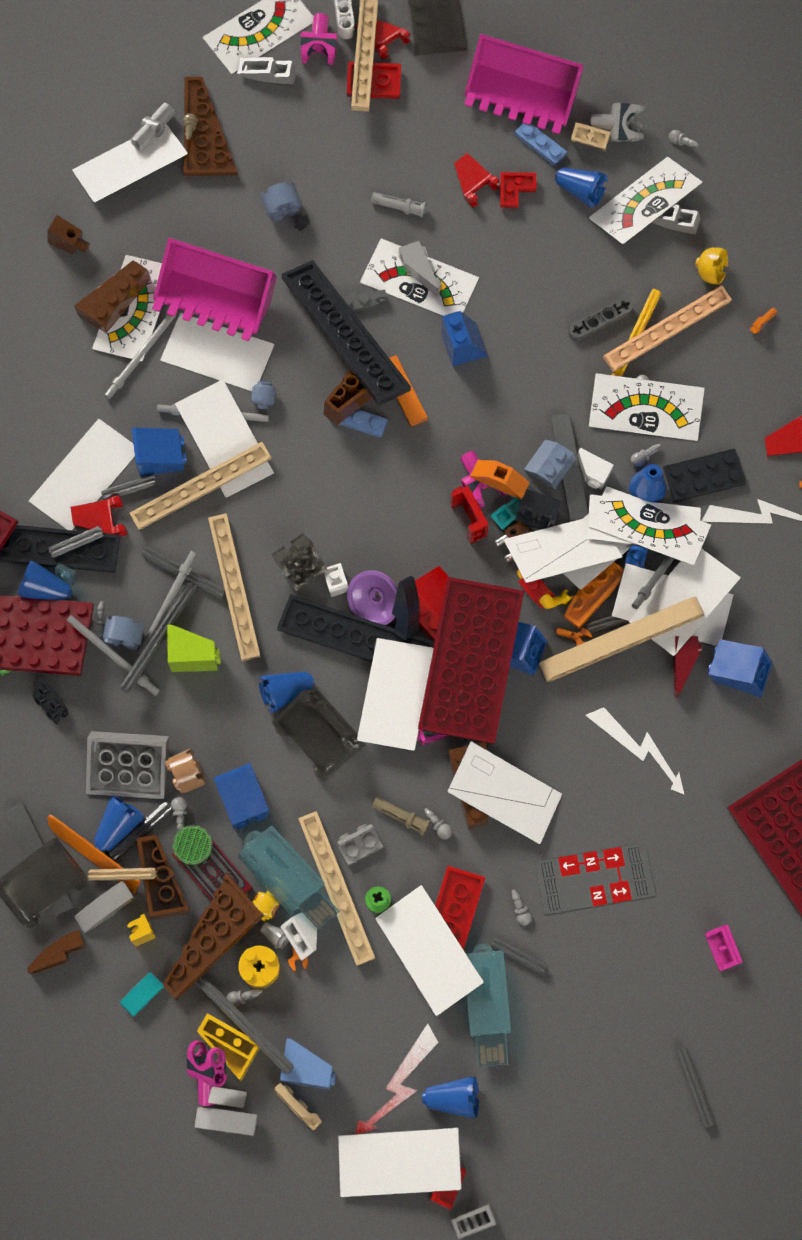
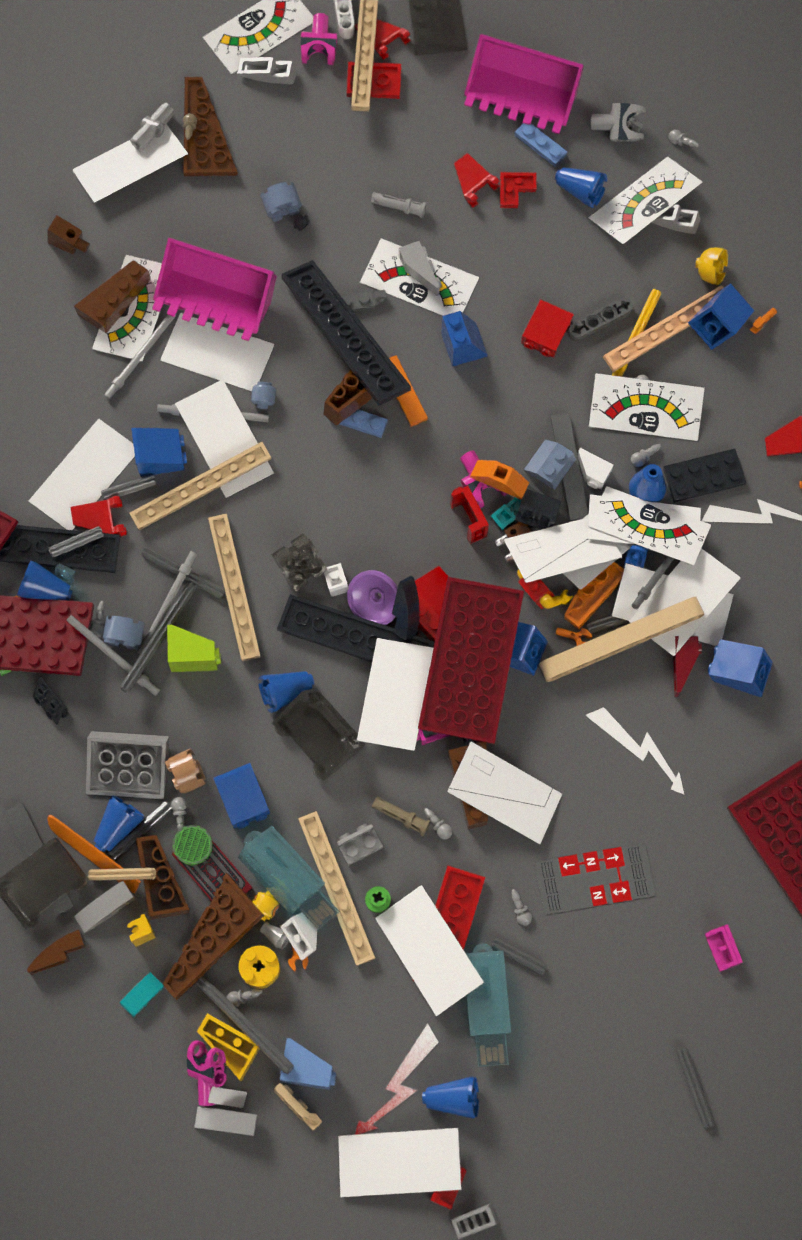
(546, 328): none -> red panel
(590, 136): tan hinge -> none
(721, 317): none -> blue slope

